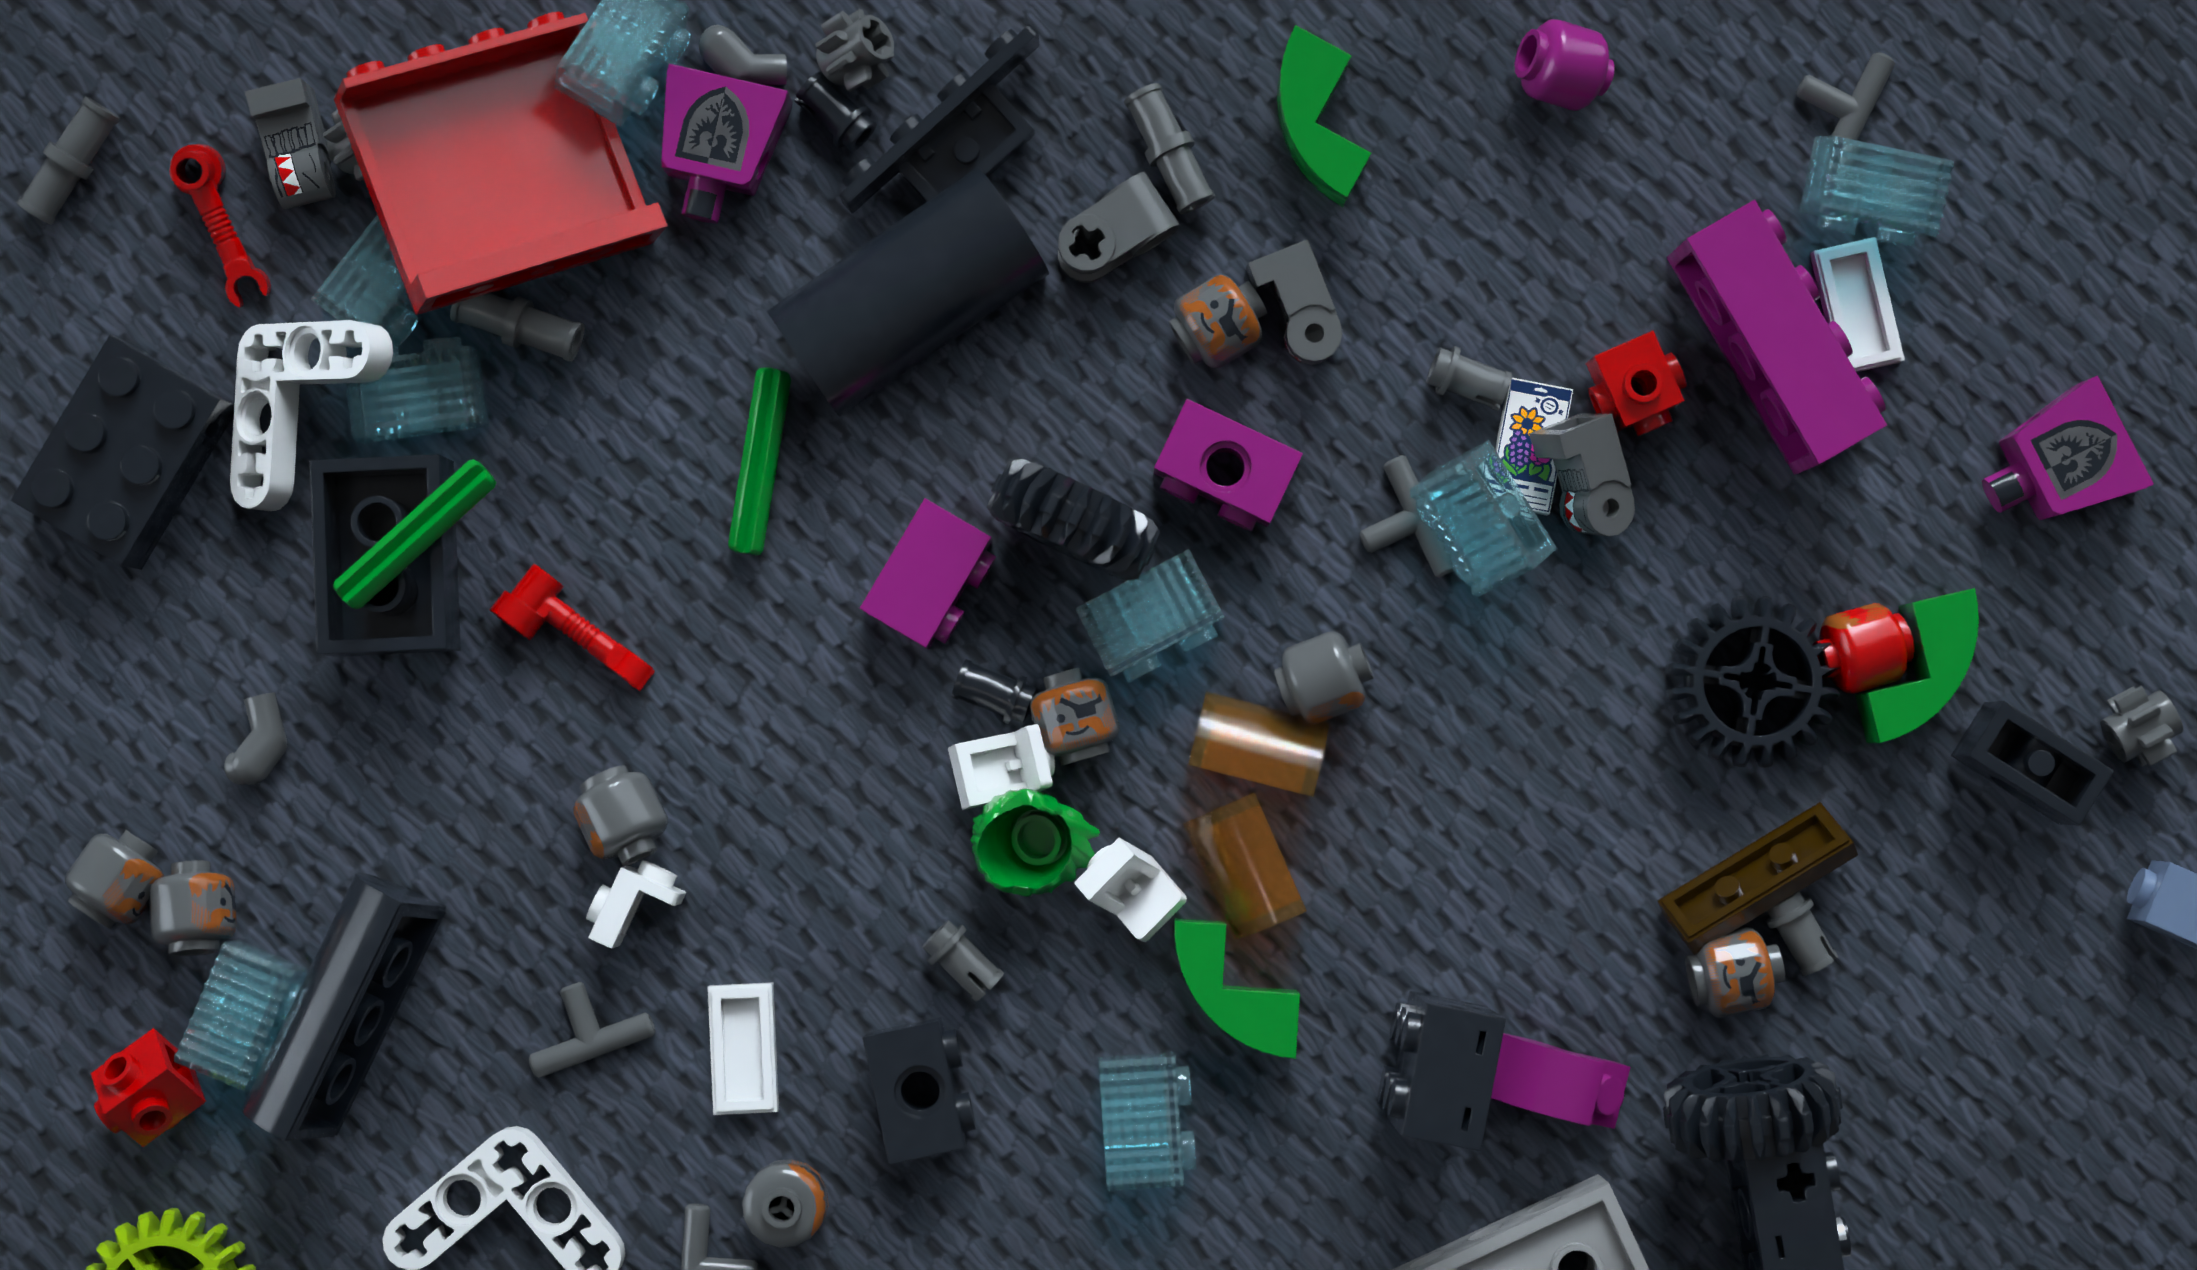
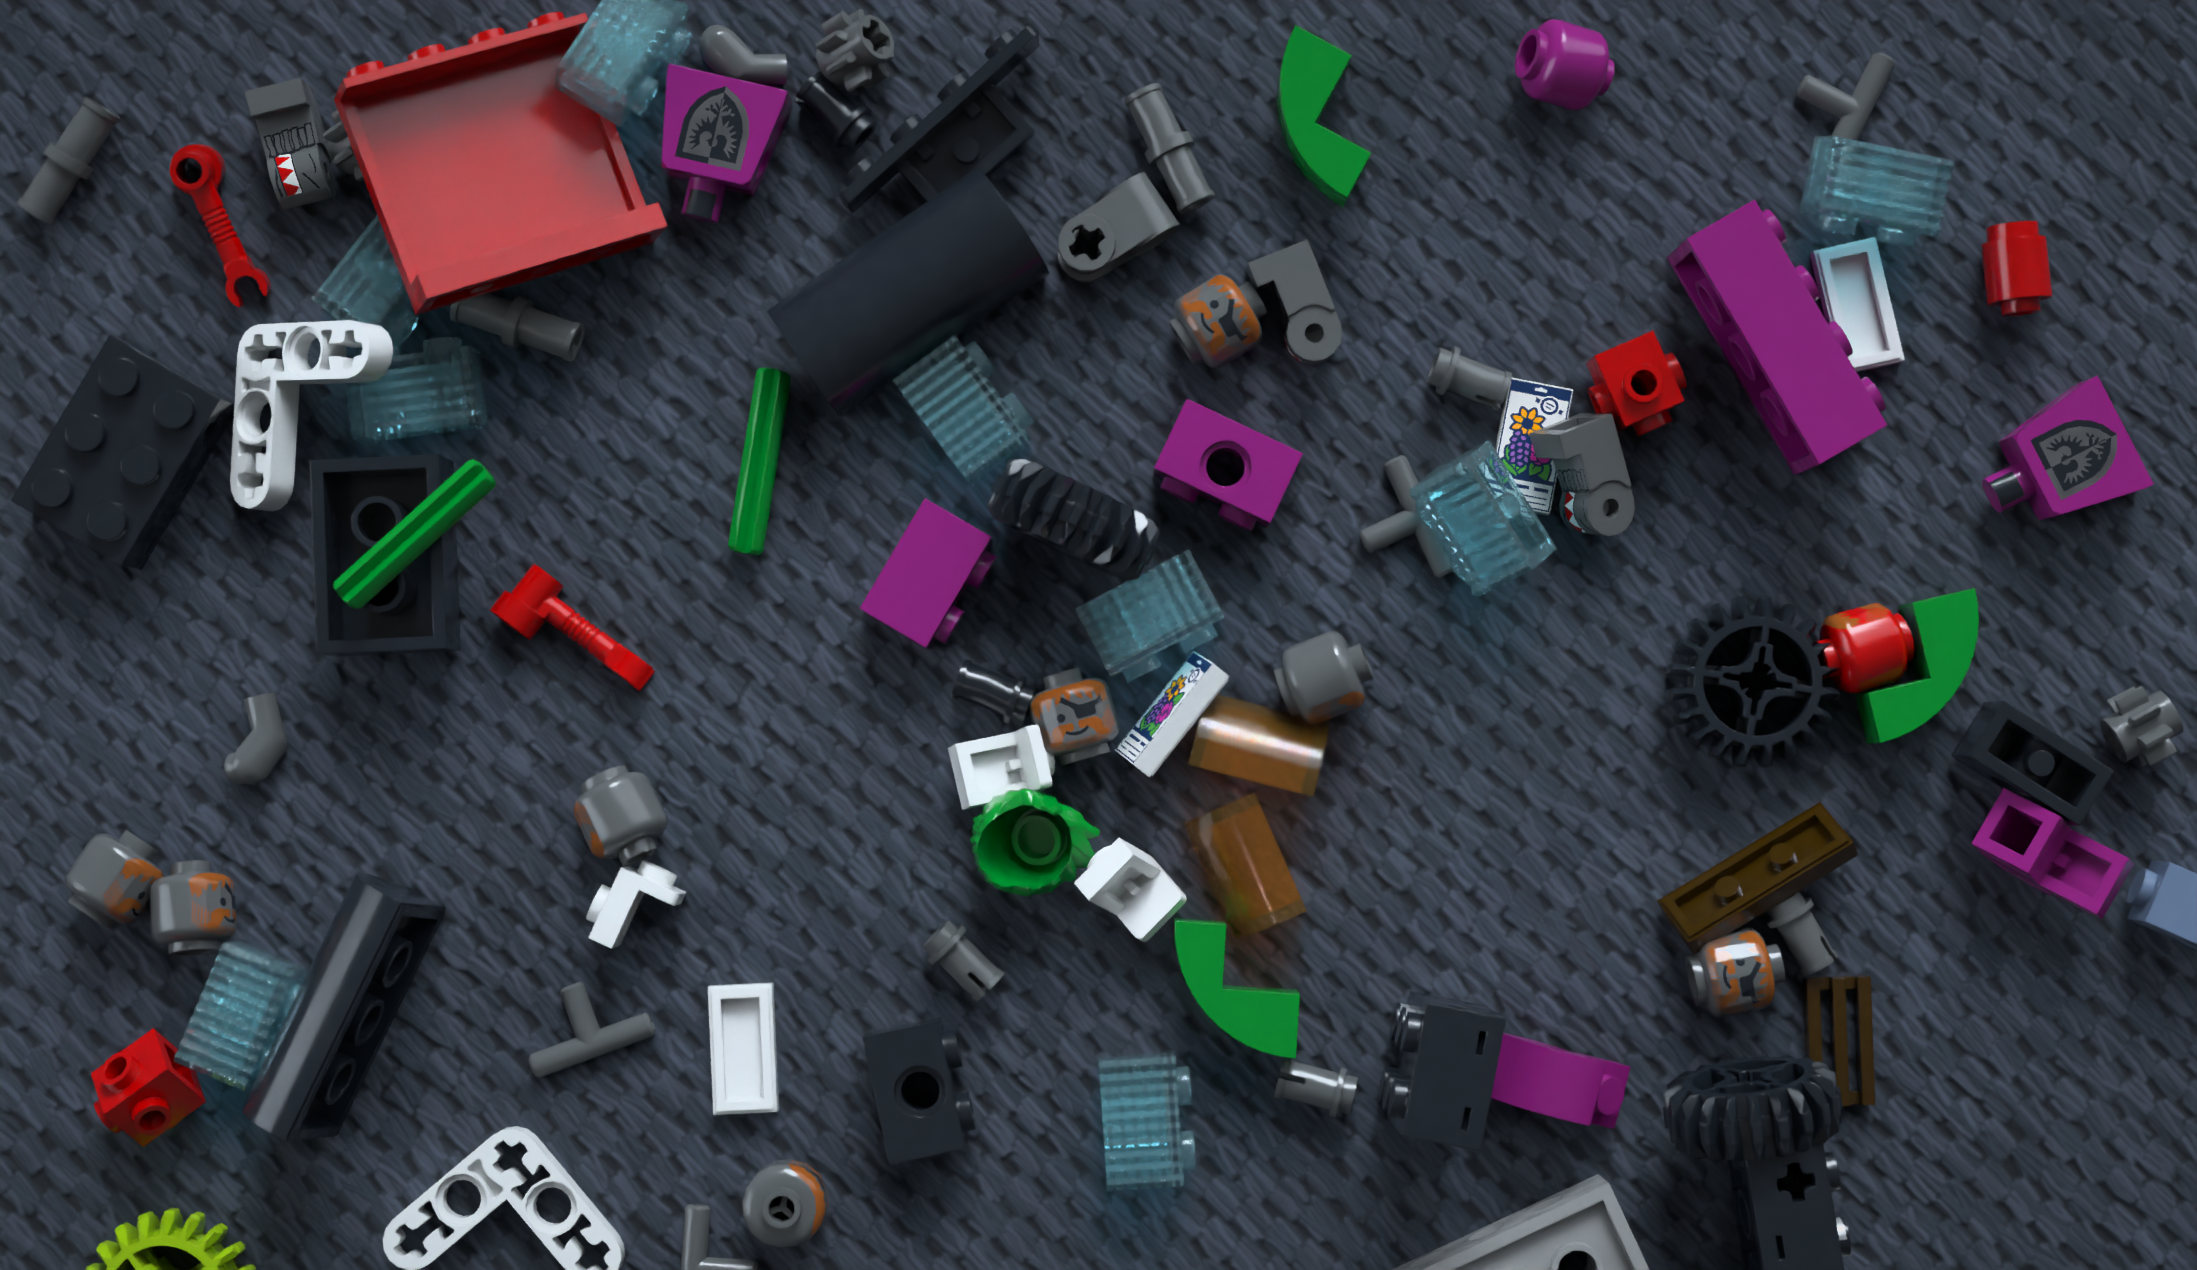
(965, 410): none -> clear light blue brick
(1172, 714): none -> white tile
(1320, 1086): none -> dark grey pin
(1863, 1032): none -> dark brown tile
(2016, 268): none -> red brick
(2051, 855): none -> magenta brick

